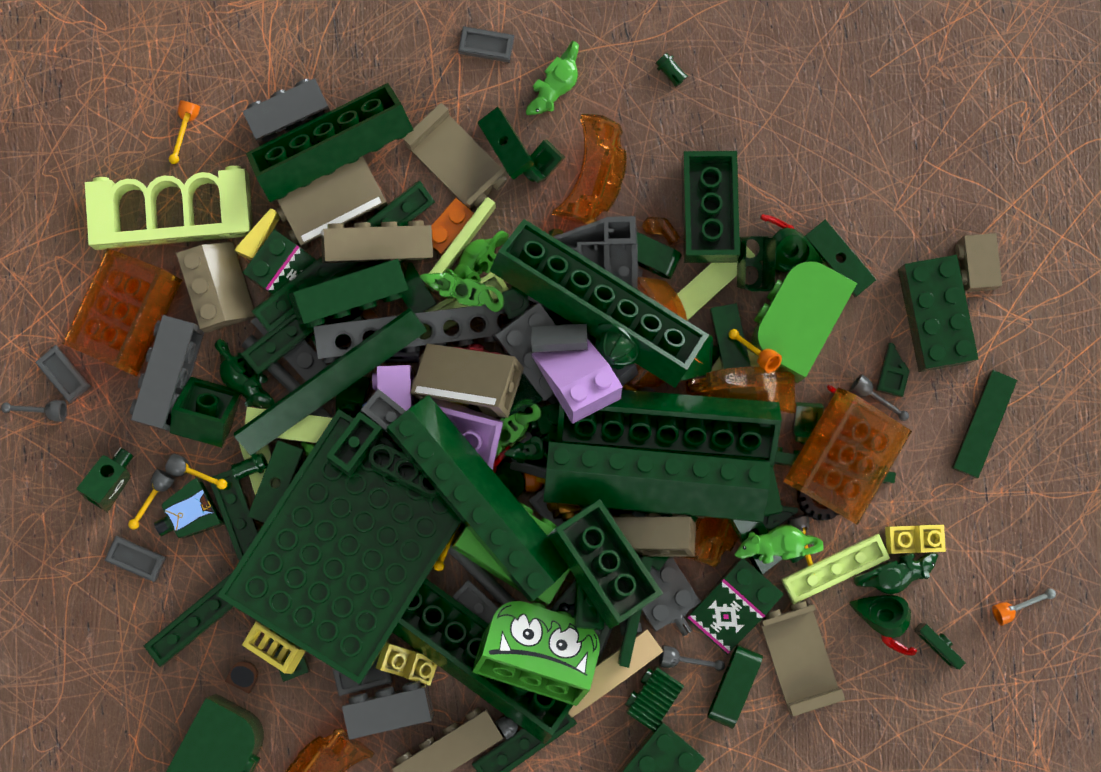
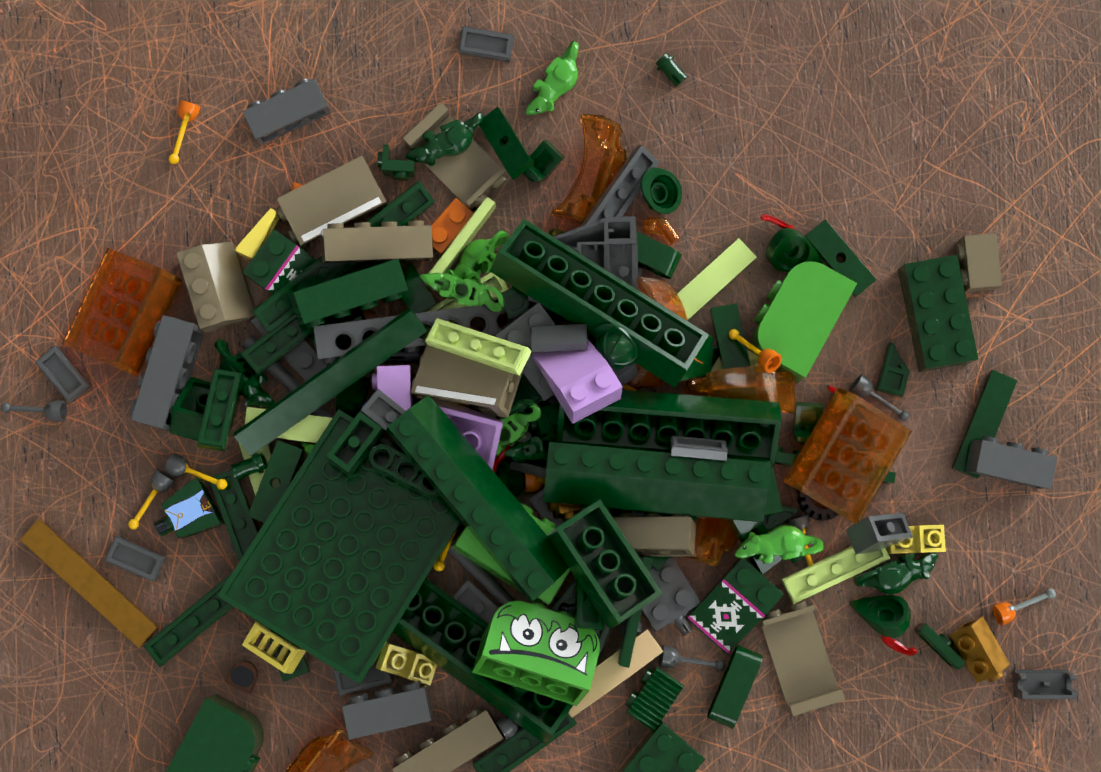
(89, 583): none -> pearl gold tile
(102, 489): dark green torso -> none
(104, 214): yellowish green fence -> none
(219, 410): none -> dark green tile
(329, 142): dark green brick -> none
(399, 169): none -> dark green bracket
(451, 141): none -> dark green animal
(478, 346): none -> yellowish green tile
(623, 187): none -> dark grey plate
(661, 190): none -> dark green piece
(698, 448): none -> dark grey tile
(710, 207): dark green brick -> none
(767, 254): dark green piece -> none
(878, 532): none -> dark grey slope
(980, 650): none -> pearl gold brick
(1011, 463): none -> dark grey brick
(1044, 684): none -> dark grey hinge

